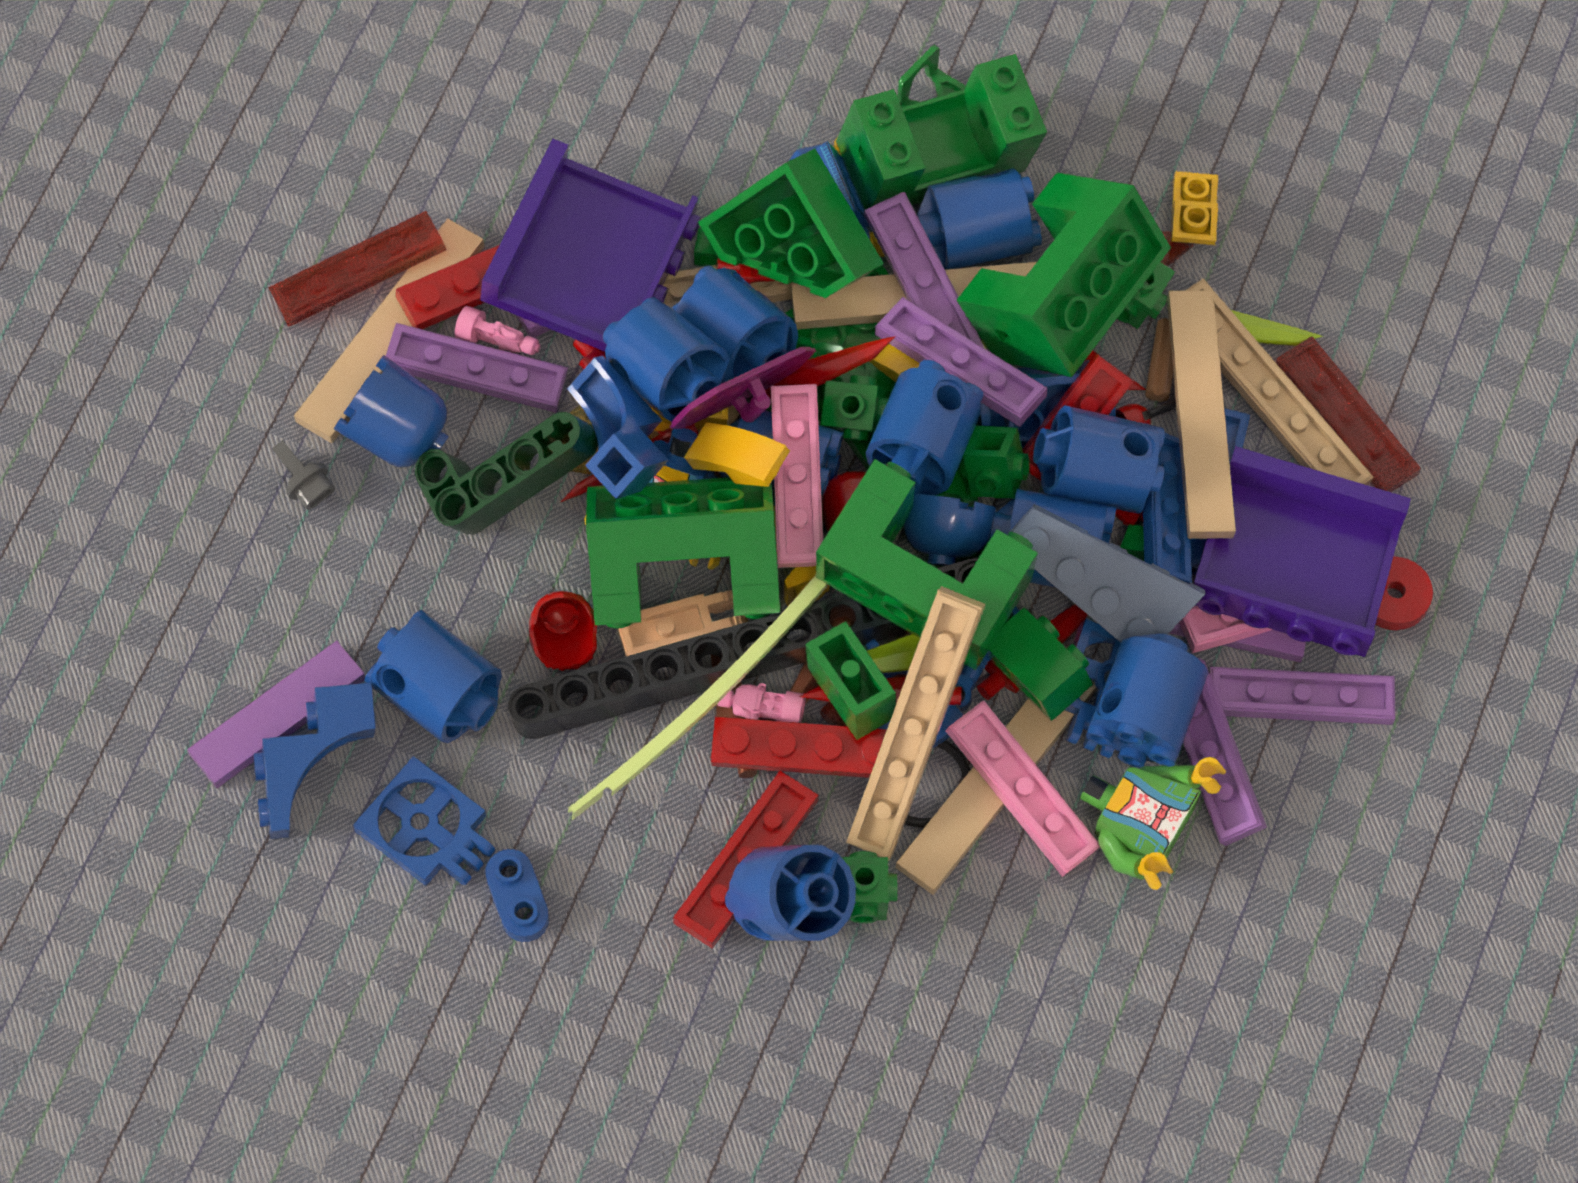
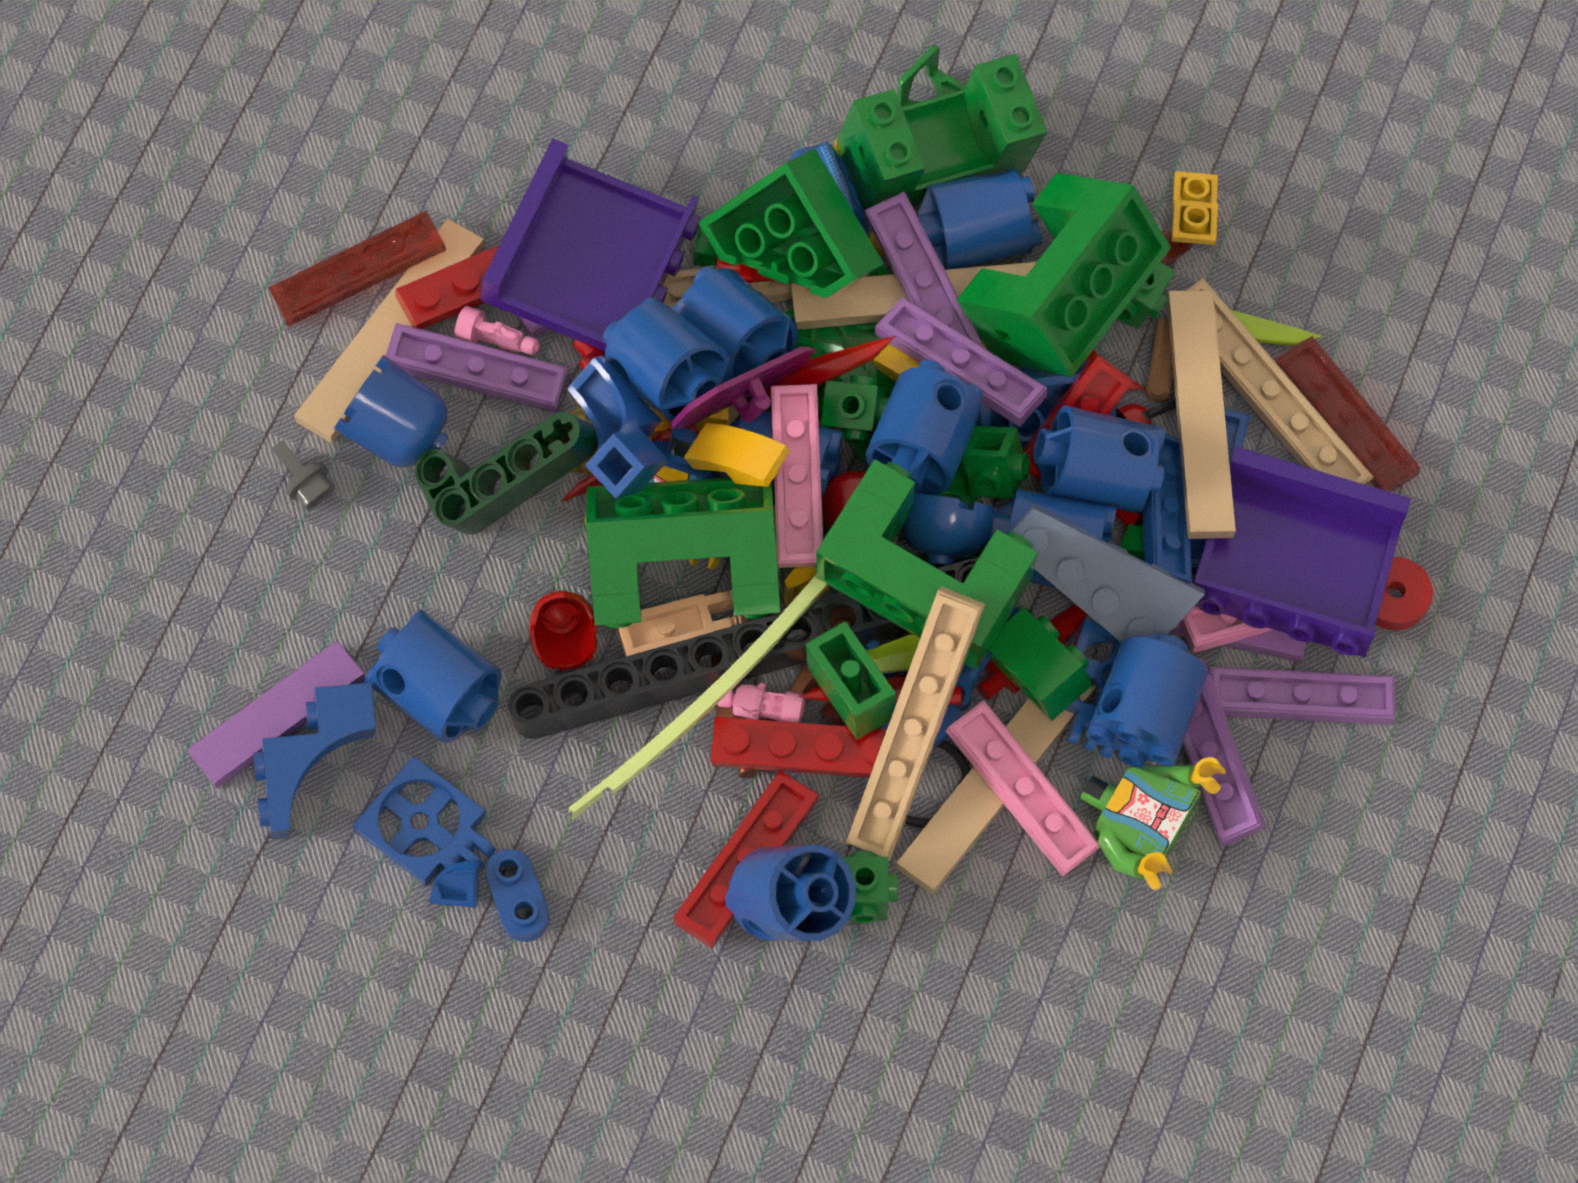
(457, 885): none -> blue tile

